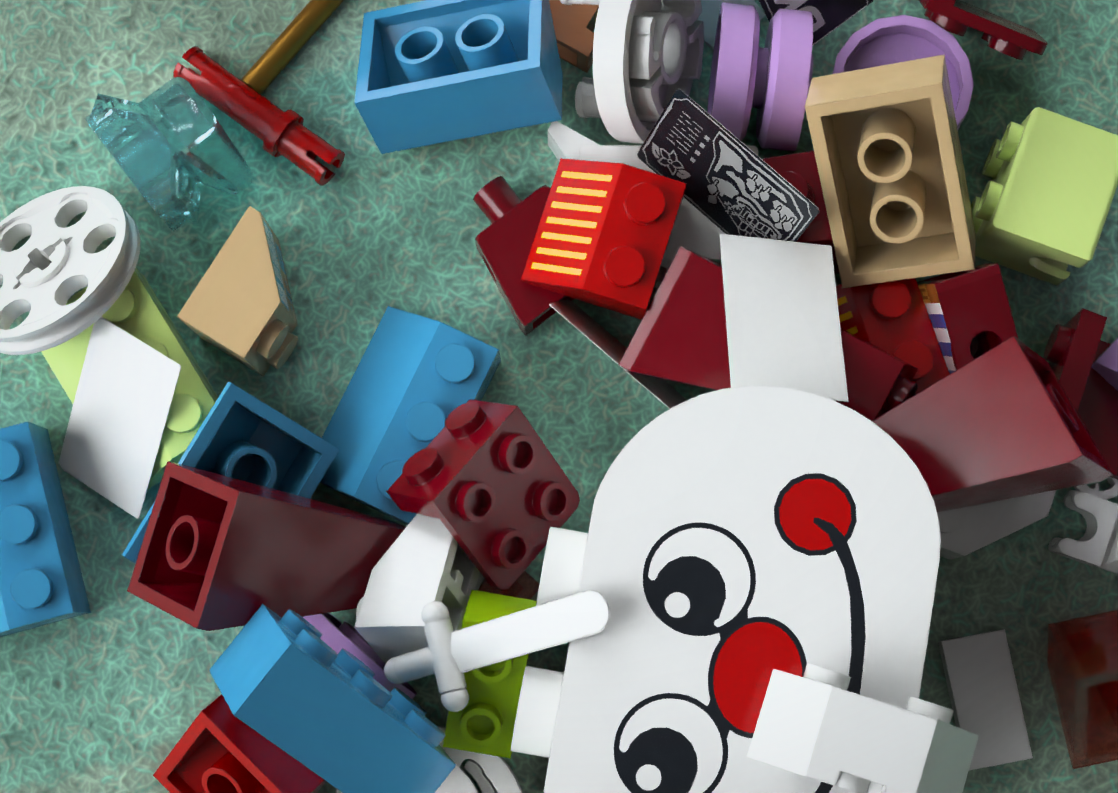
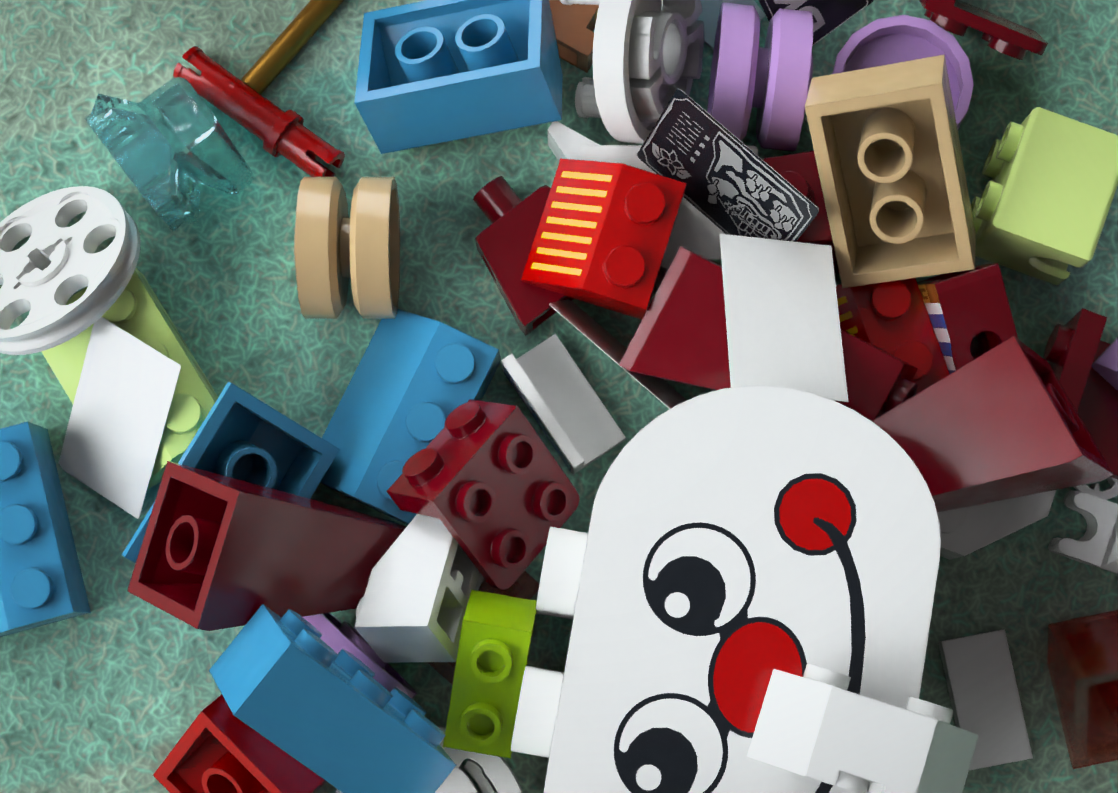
(246, 298): tan slope -> none
(341, 247): none -> tan wheel
(494, 641): white sword -> none
(563, 403): none -> white panel

